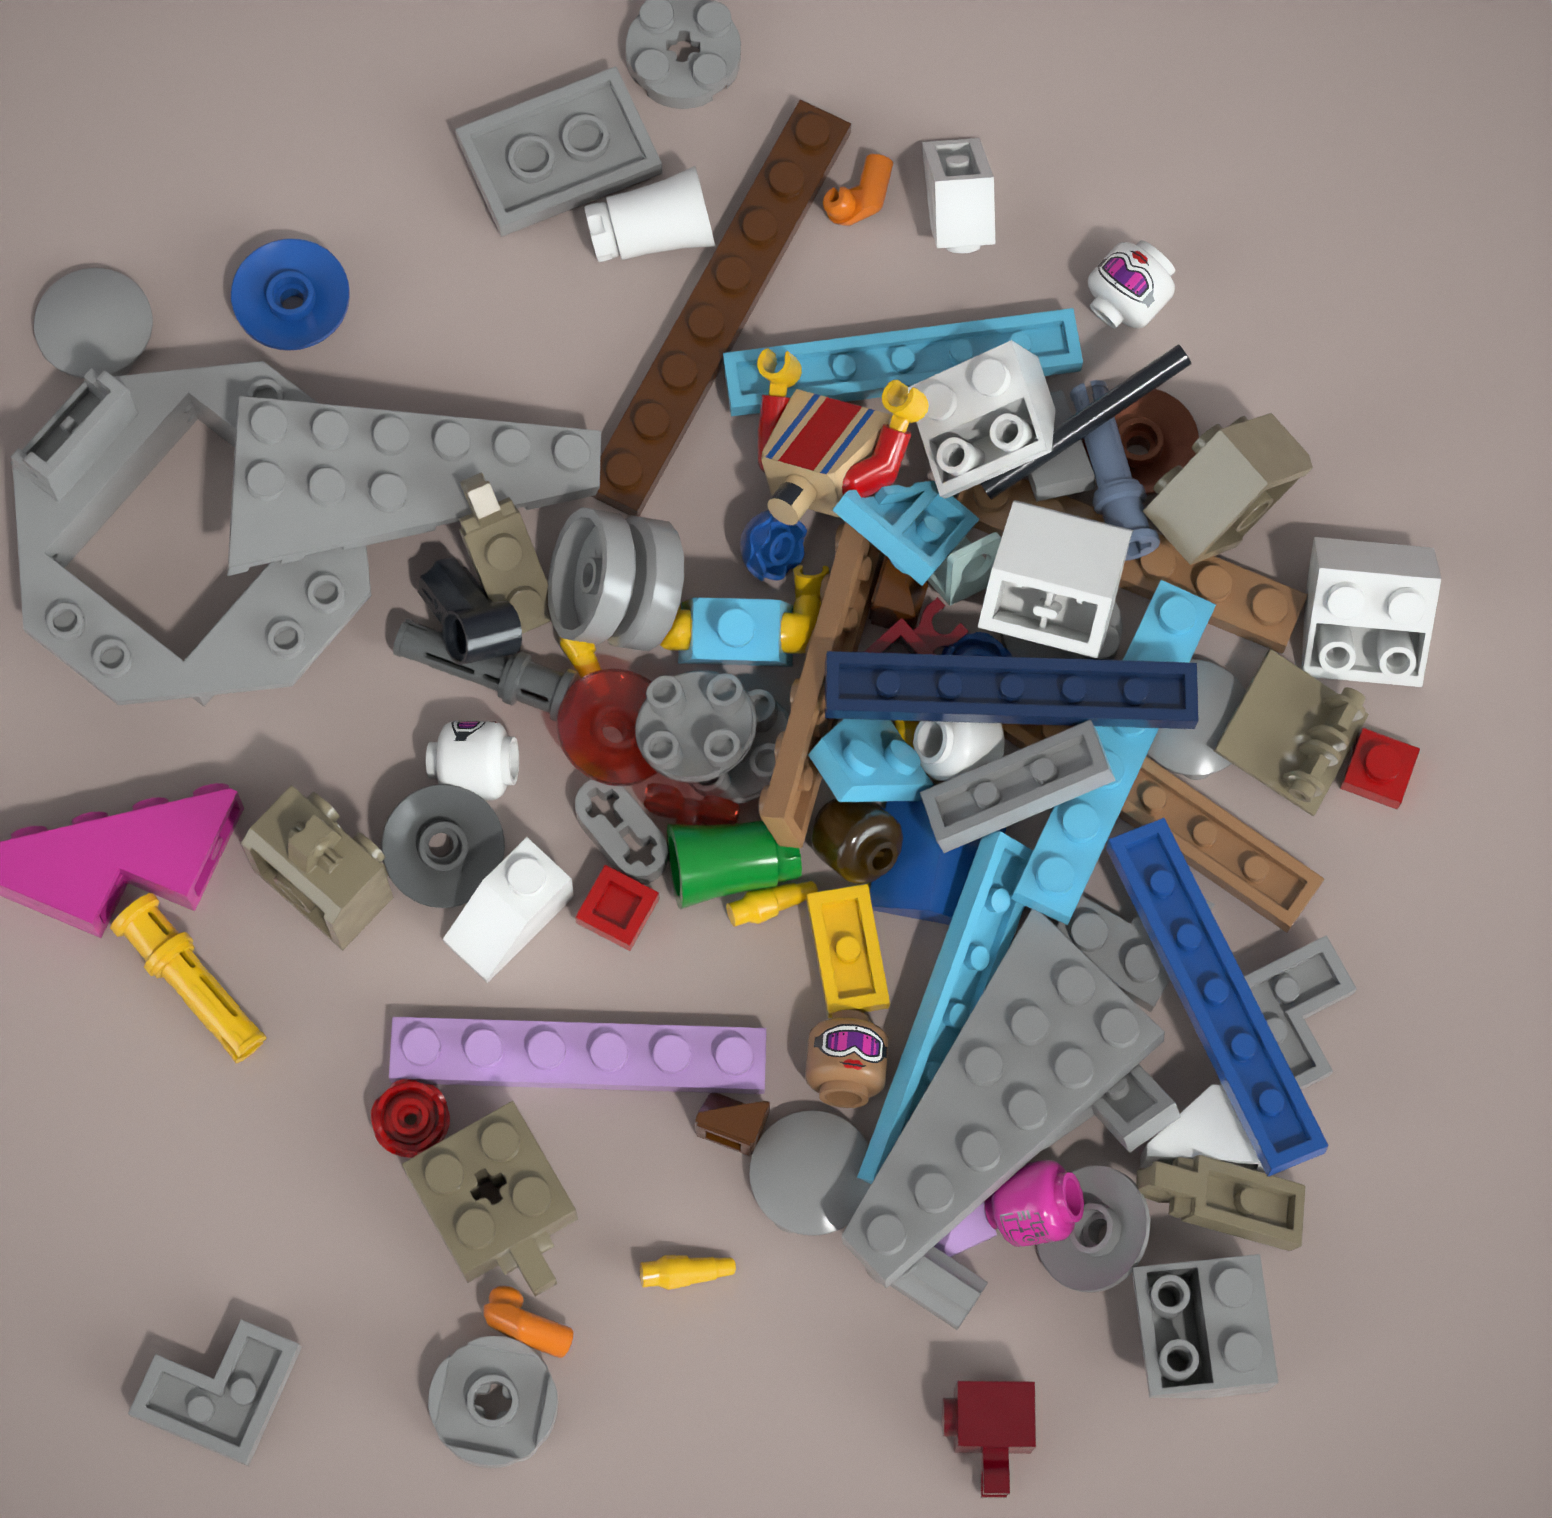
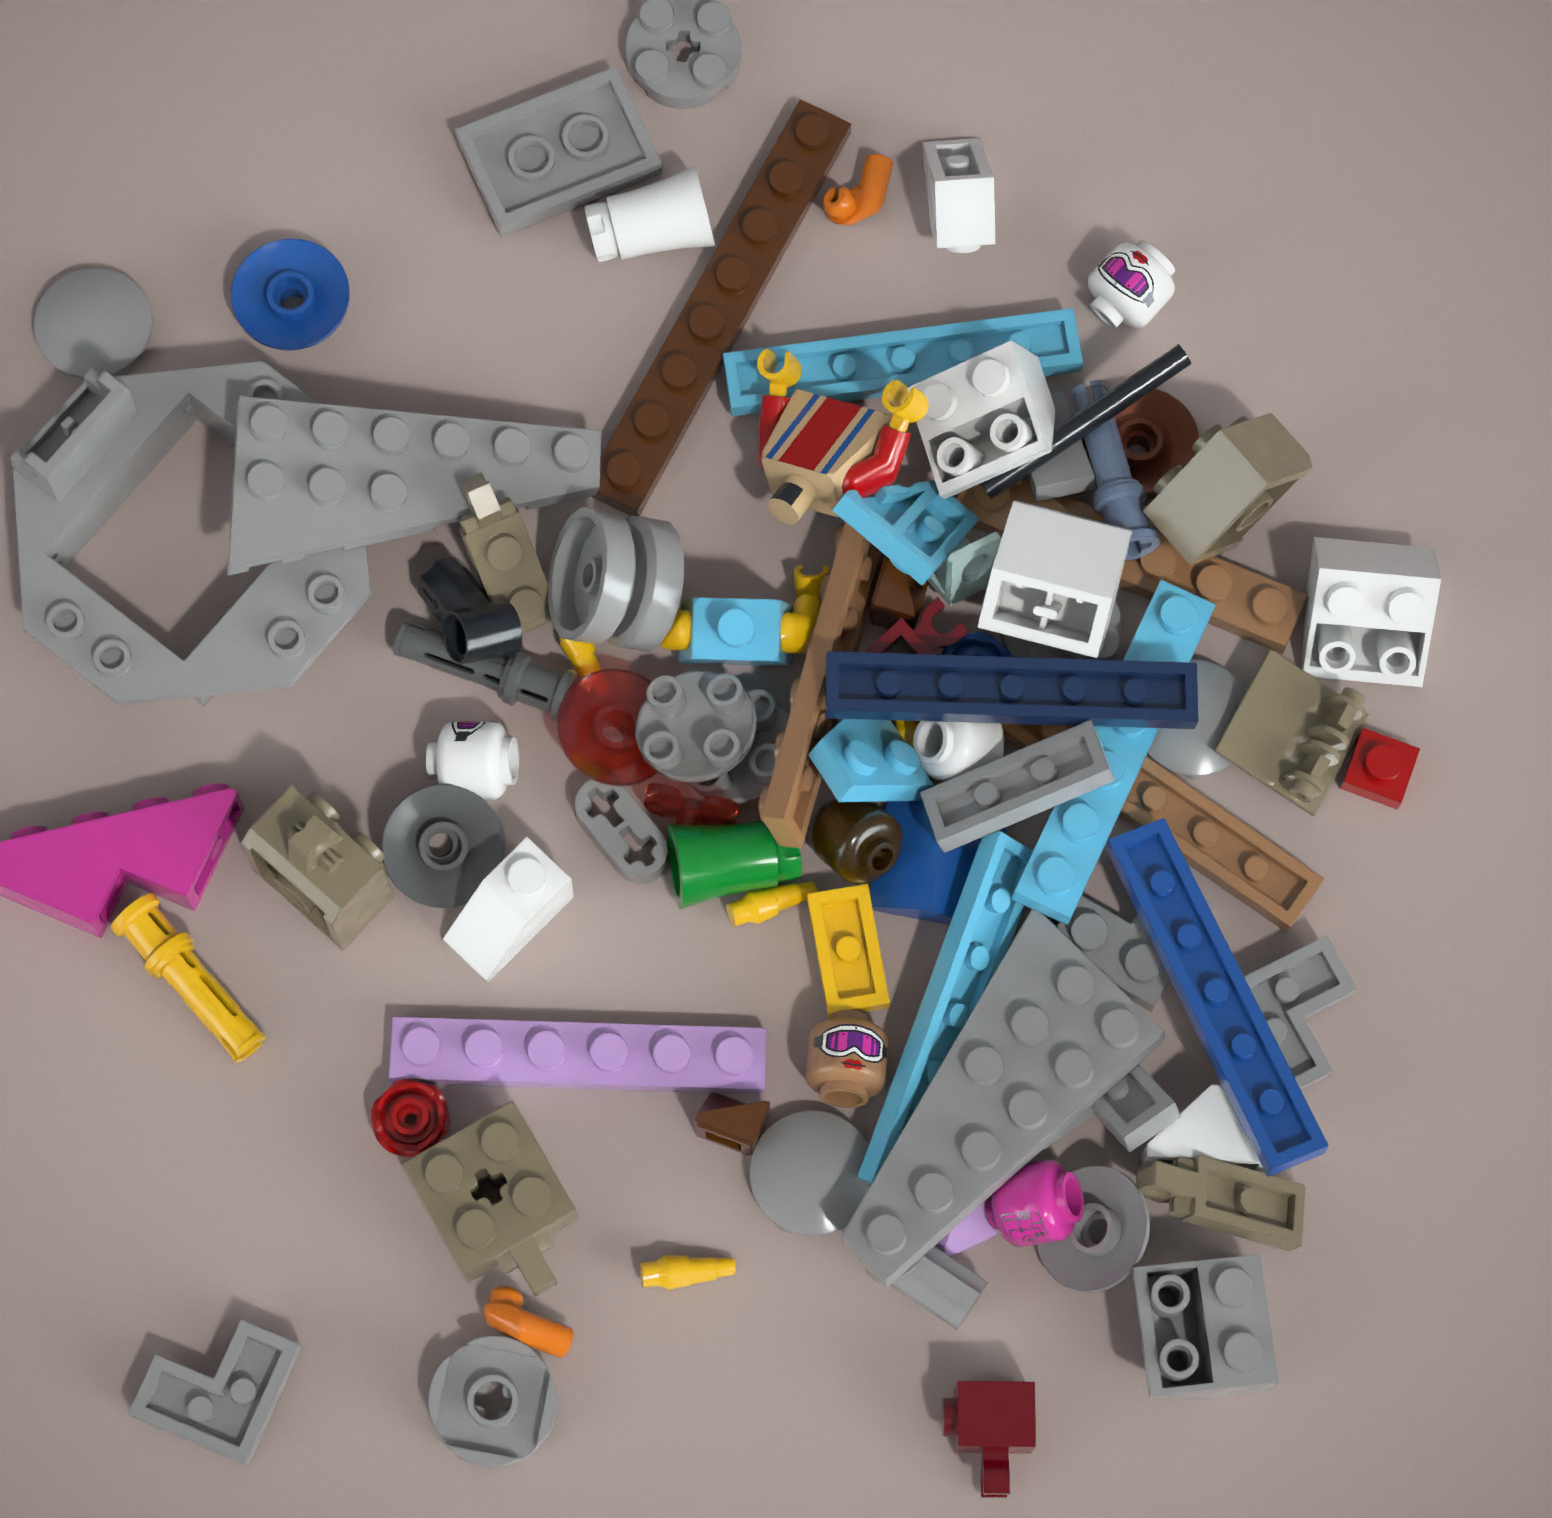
(617, 907): red plate -> none
(771, 546): blue plate -> none

